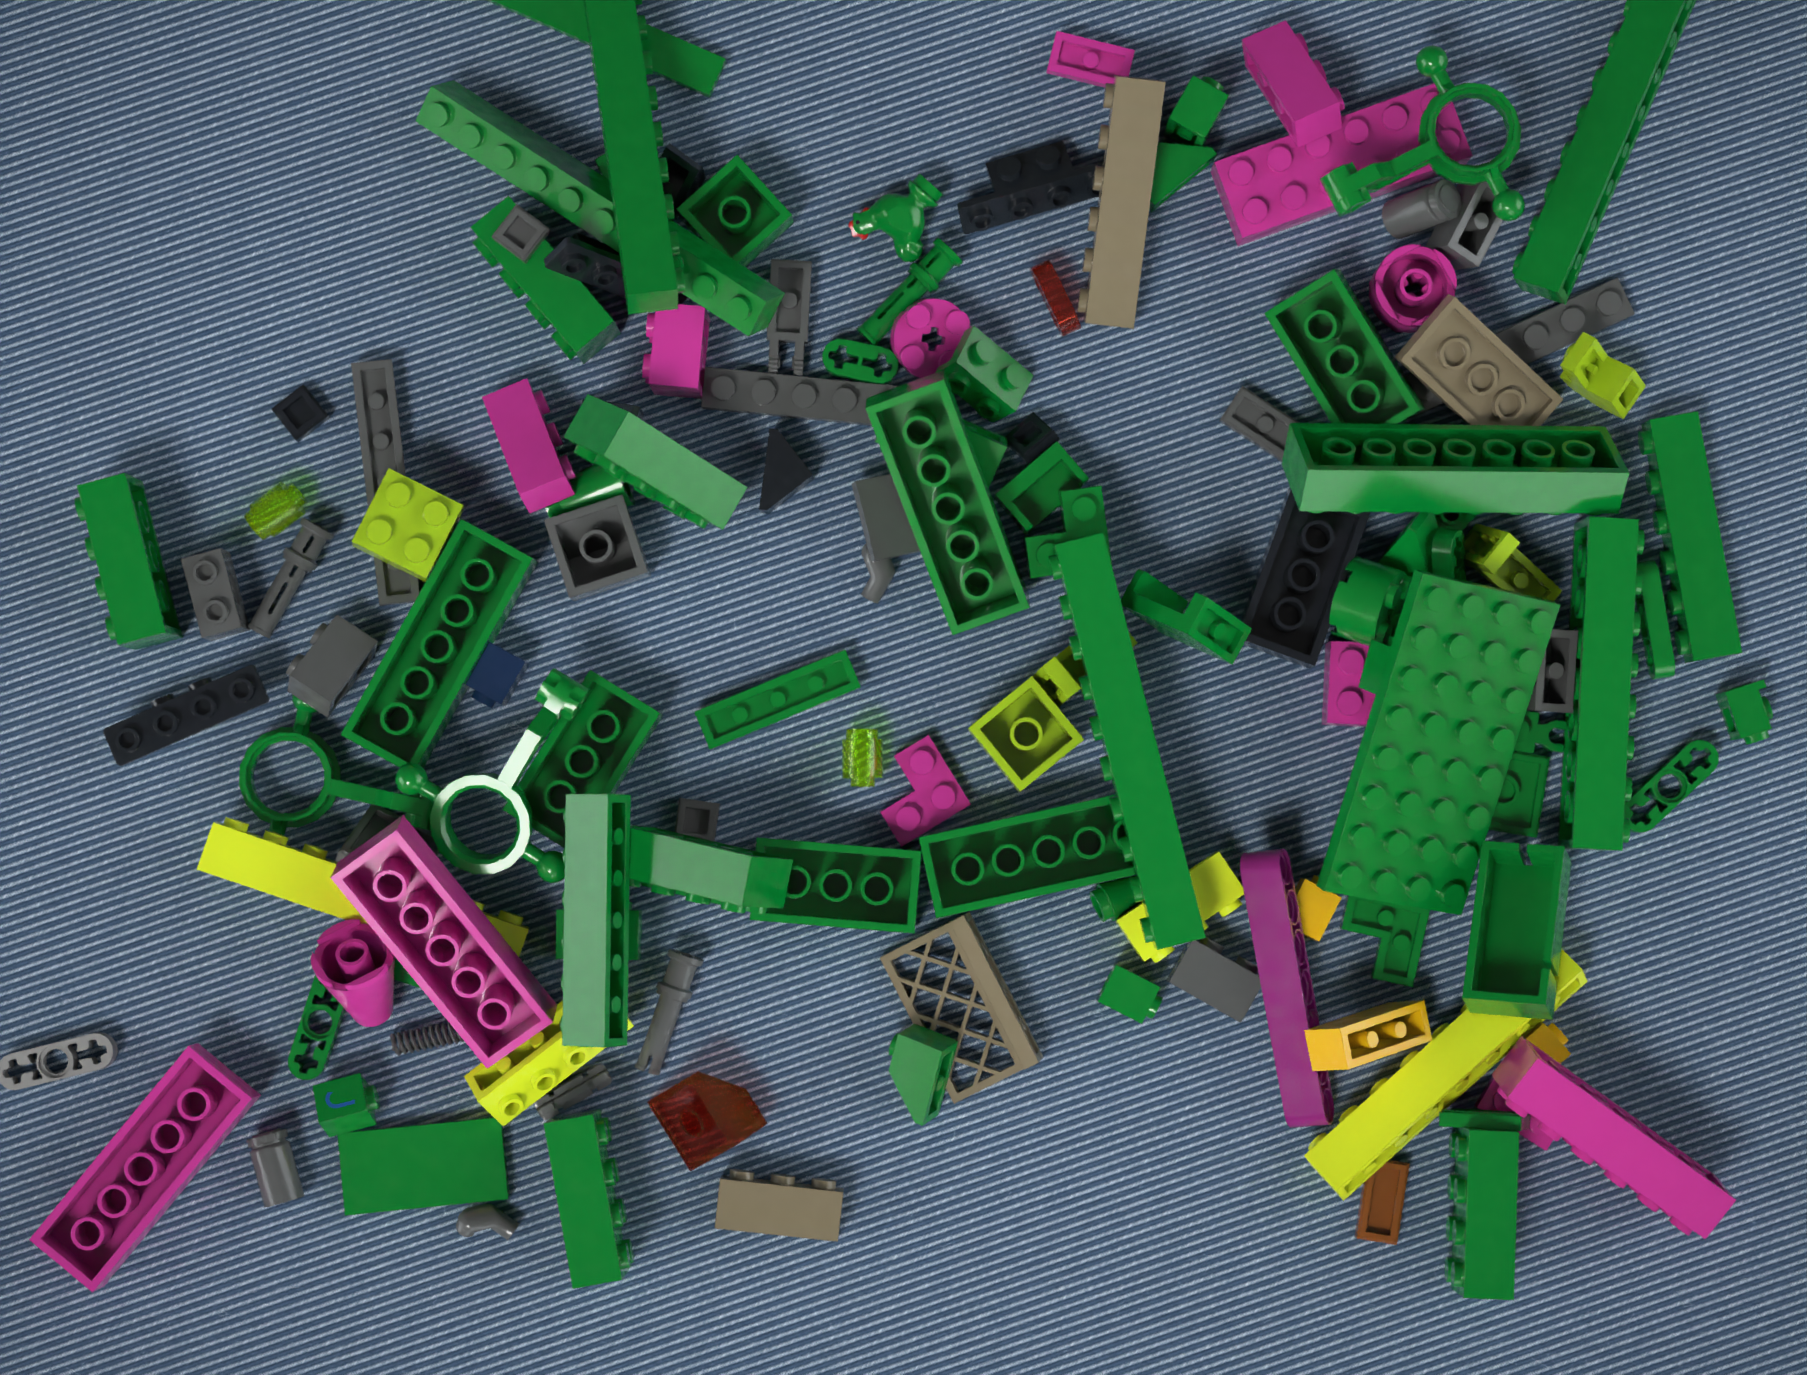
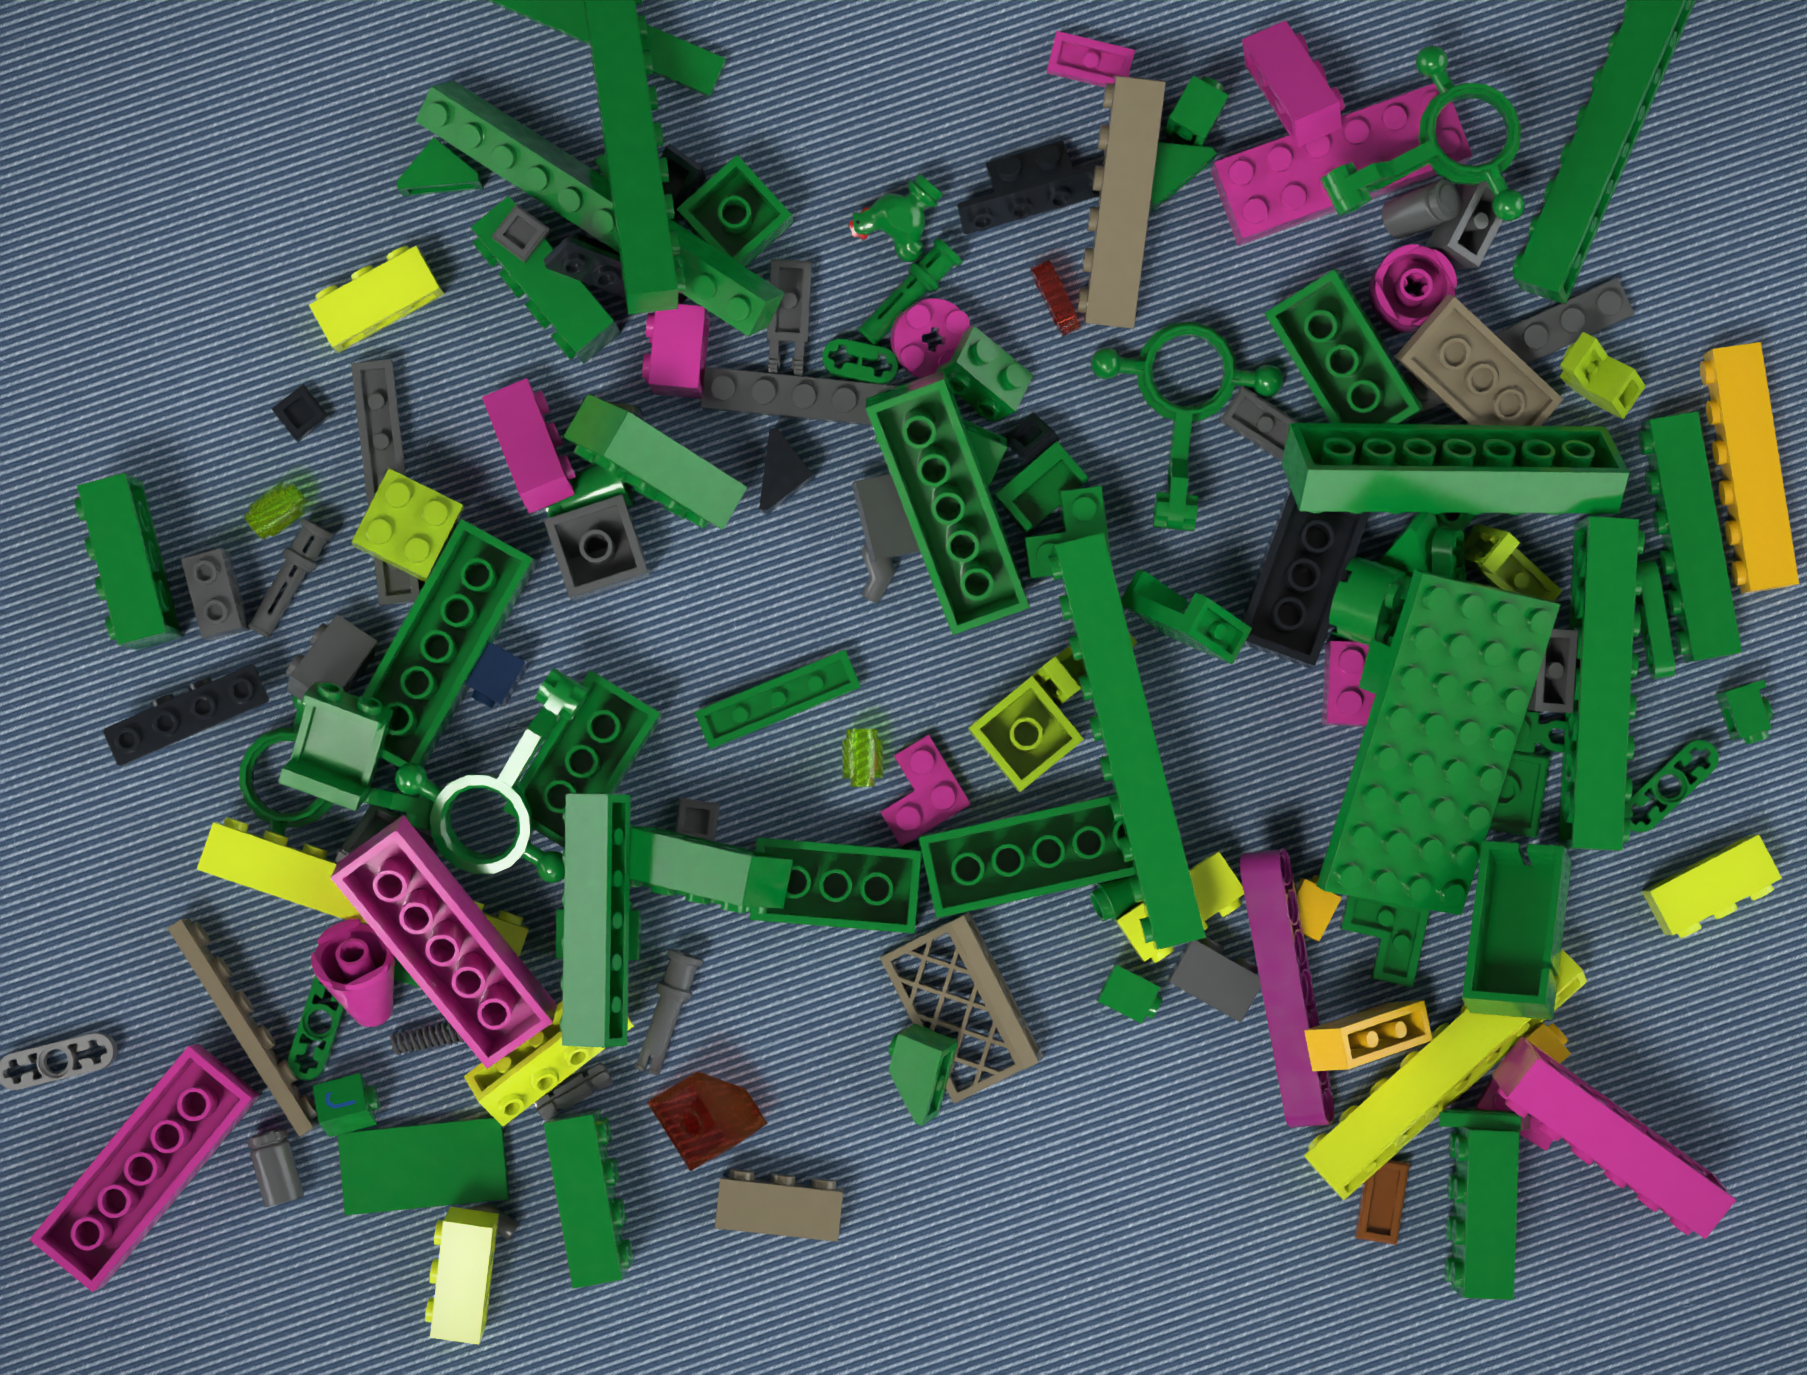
(236, 1011): none -> dark tan plate
(337, 745): none -> panel
(375, 298): none -> neon yellow brick
(437, 172): none -> green slope
(462, 1275): none -> brick
(1175, 507): none -> green piece
(1712, 886): none -> neon yellow brick
(1749, 468): none -> yellow brick

